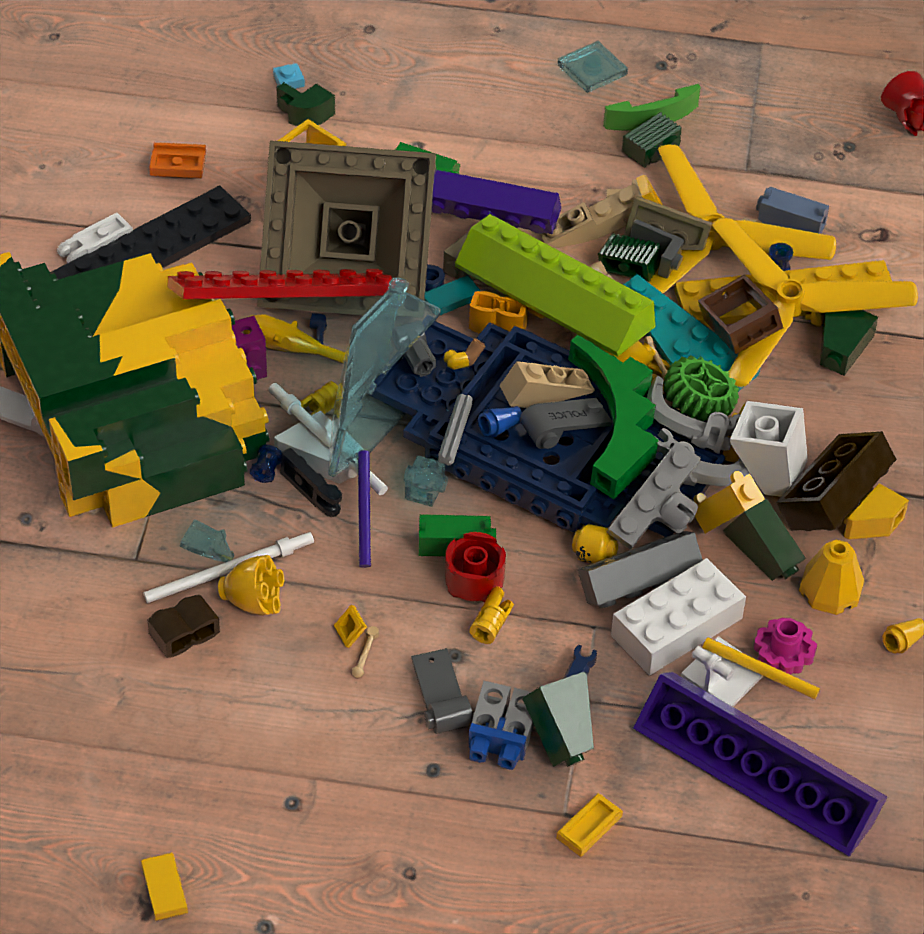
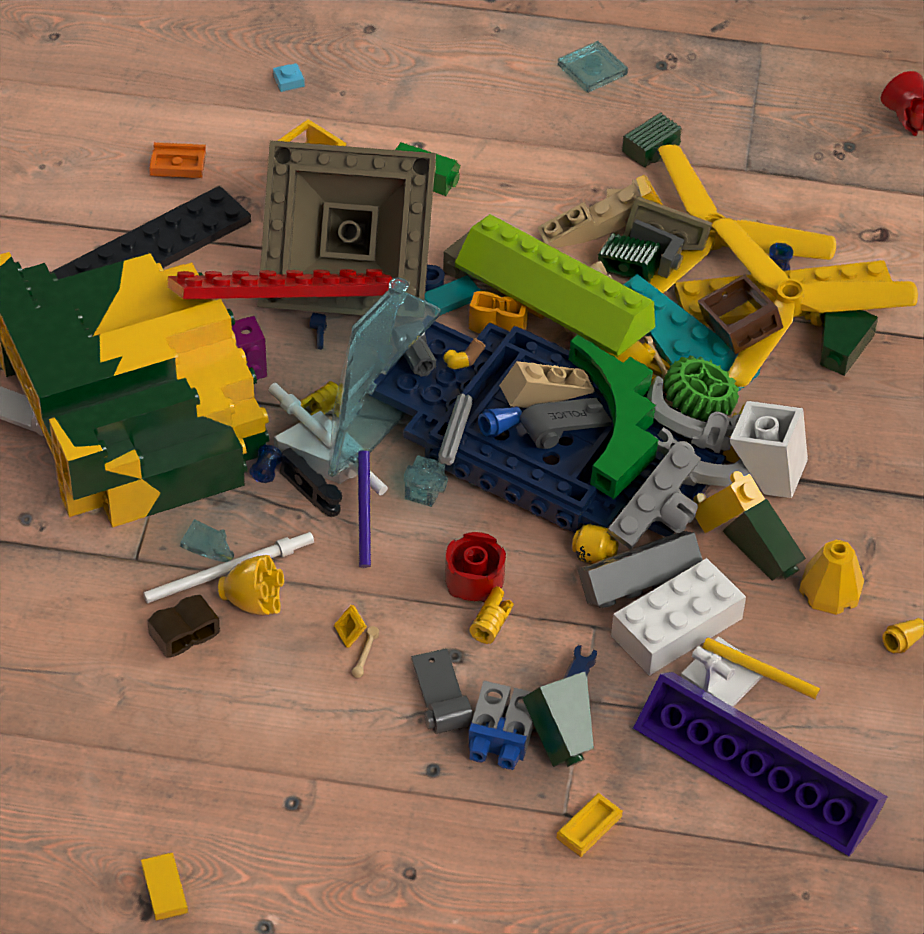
(94, 237): white hinge -> none
(288, 338): yellow piece -> none
(313, 104): dark green brick -> none
(440, 530): green brick -> none
(511, 203): dark purple brick -> none
(626, 118): bright green slope -> none
(785, 645): dark pink plant -> none
(791, 211): sand blue brick -> none
(836, 481): dark brown brick -> none
(876, 515): yellow slope -> none

